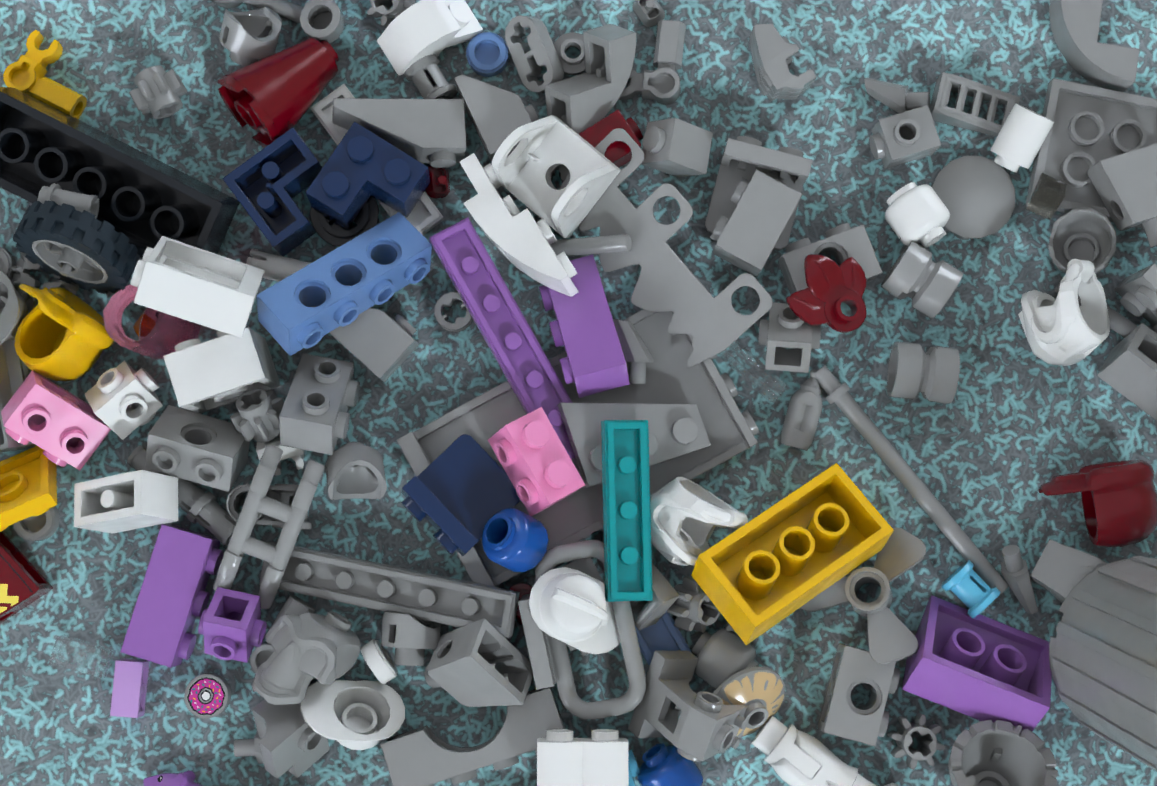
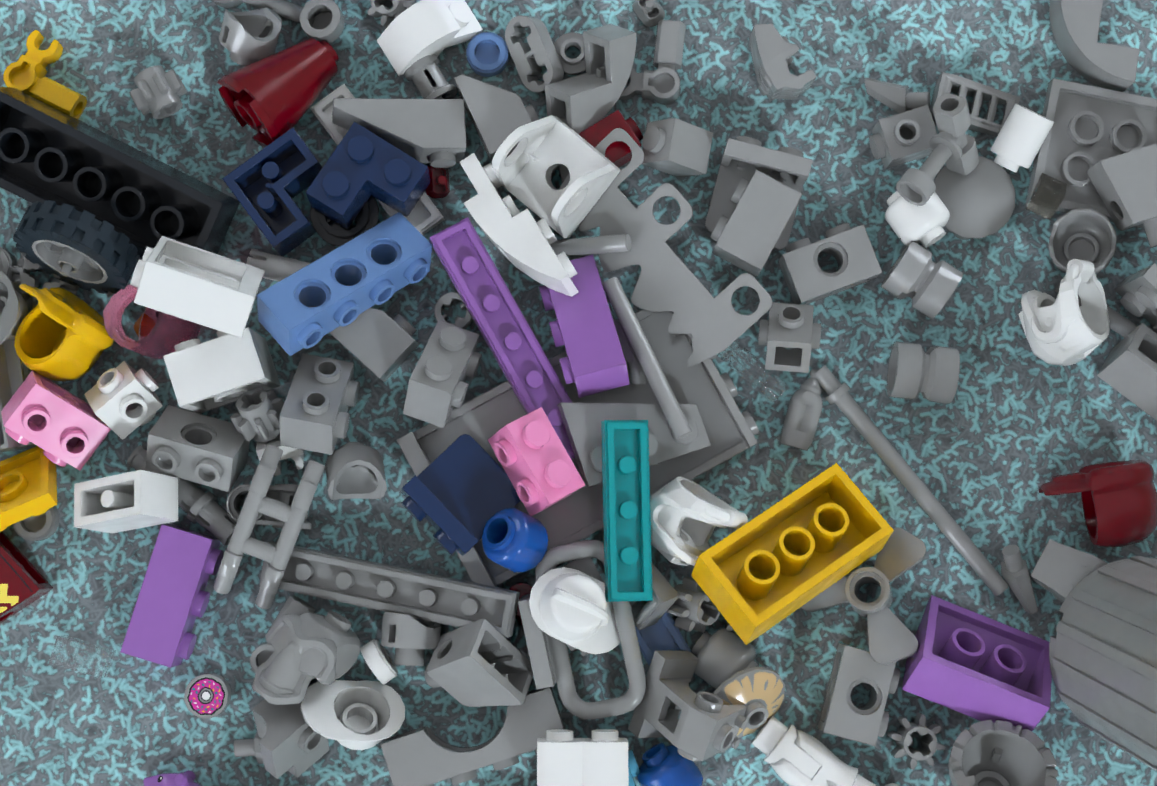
(80, 201): light grey pin -> none
(129, 688): lavender piece -> none
(232, 625): medium lavender brick -> none
(441, 374): none -> light grey brick
(647, 358): none -> light grey bar
(827, 289): dark red plate -> none
(948, 147): none -> light grey bar
(970, 589): medium azure bush -> none

